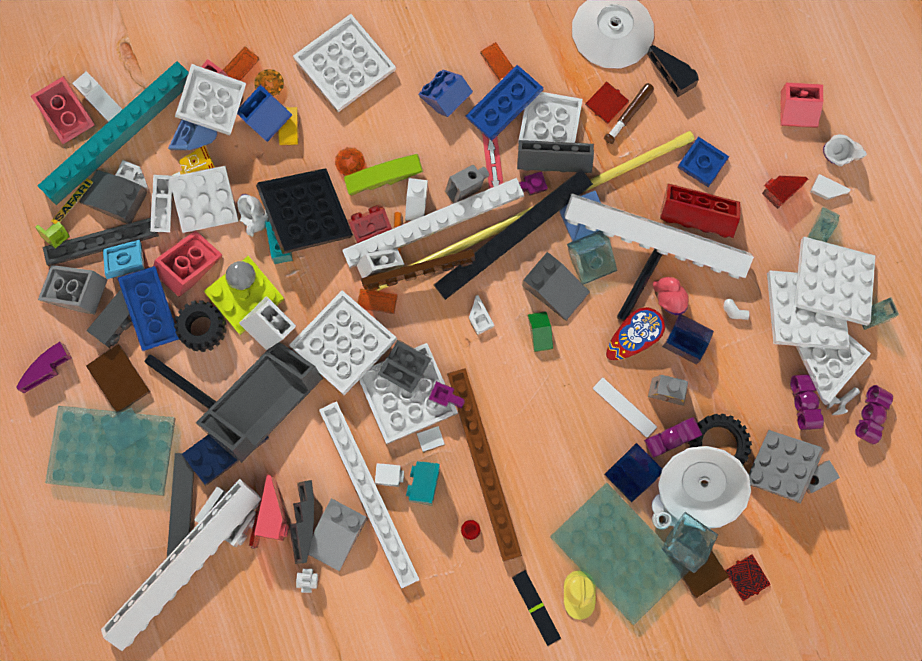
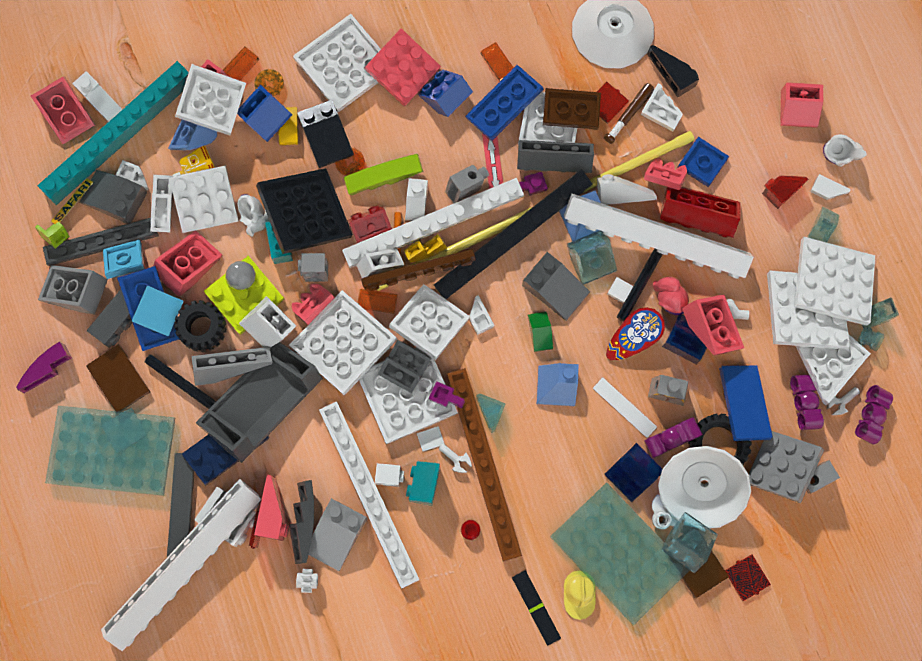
(157, 311): none -> medium azure tile
(225, 365): none -> light grey slope
(312, 303): none -> coral plate
(313, 267): none -> light grey brick
(325, 133): none -> black slope
(402, 67): none -> coral plate
(420, 251): none -> yellow slope
(429, 321): none -> white plate
(455, 458): none -> white bar
(491, 409): none -> clear light blue slope
(557, 384): none -> medium blue slope
(571, 108): none -> reddish brown tile
(618, 190): none -> white slope
(620, 290): none -> white tile
(662, 110): none -> white wing
(666, 174): none -> coral plate
(714, 324): none -> coral slope
(745, 403): none -> blue tile
(871, 338): none -> clear light blue wheel

